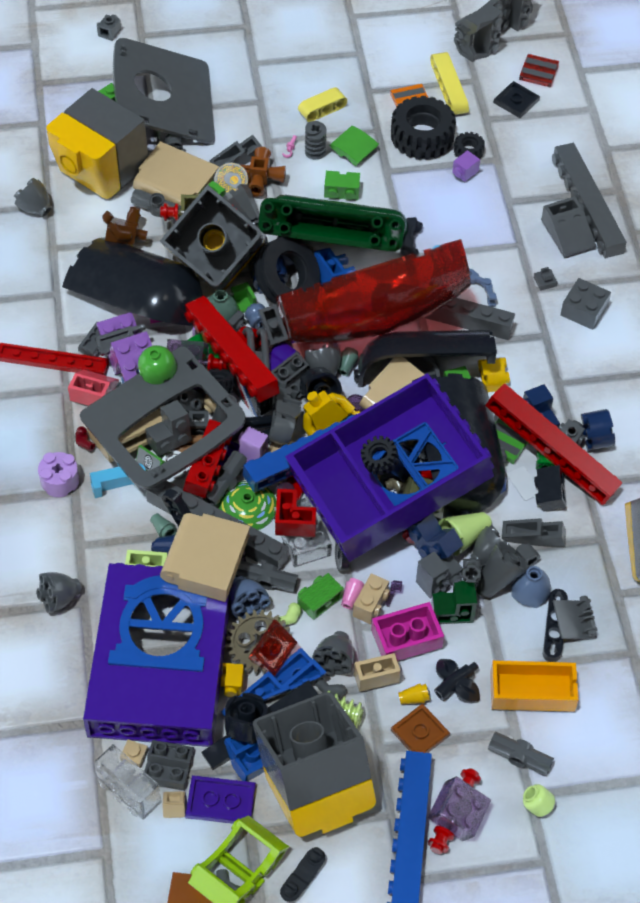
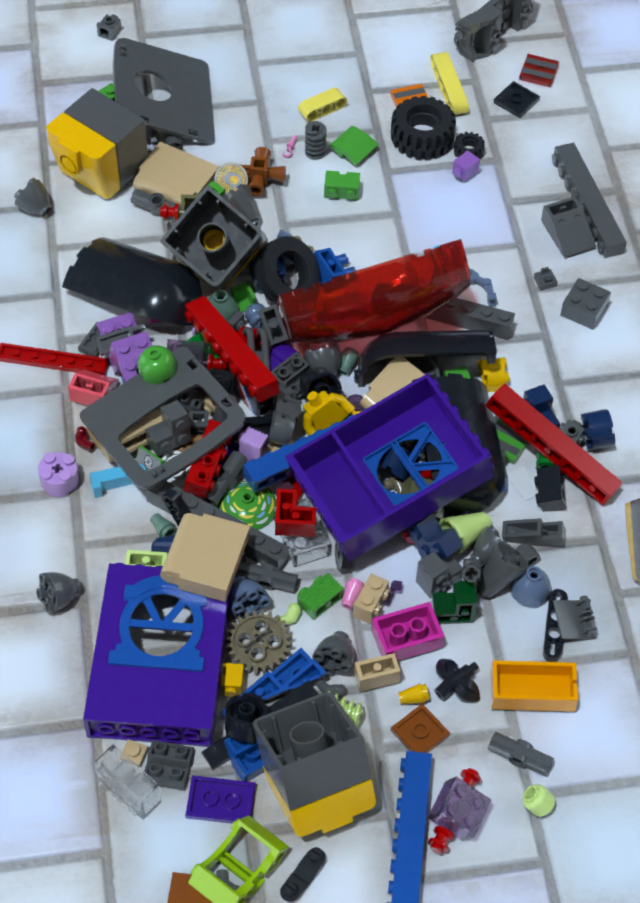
(124, 230): reddish brown torso -> none
(174, 804): tan slope -> none
(237, 152): dark grey slope -> none
(273, 648): clear red slope -> none
(333, 222): dark green piece -> none
(383, 464): black tyre -> none
(407, 246): black piece -> none

